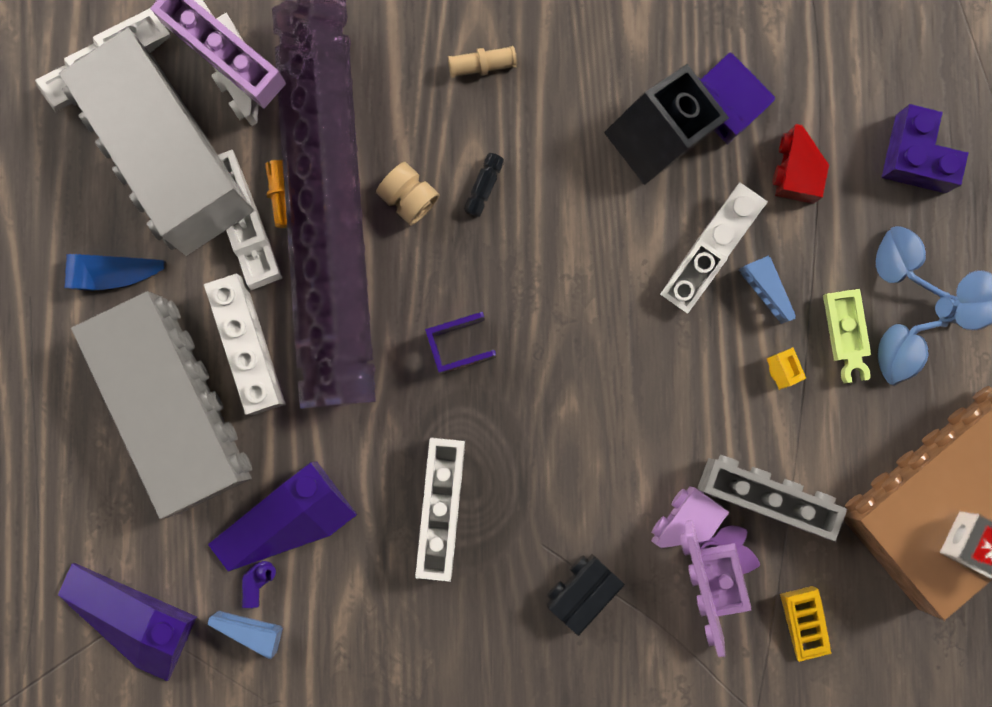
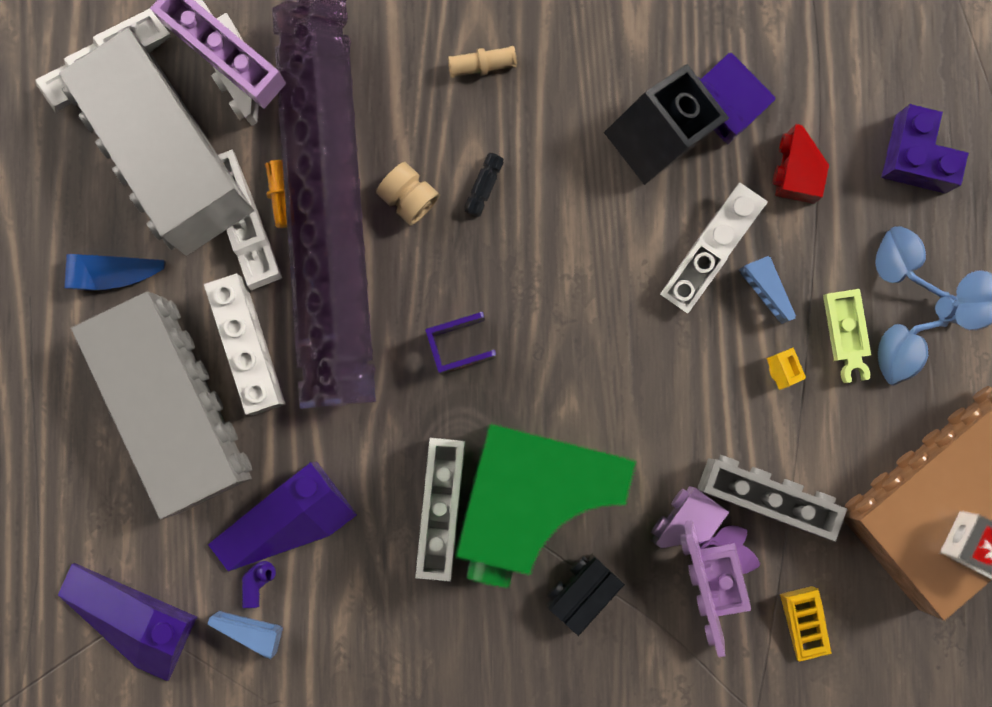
(526, 493): none -> green brick

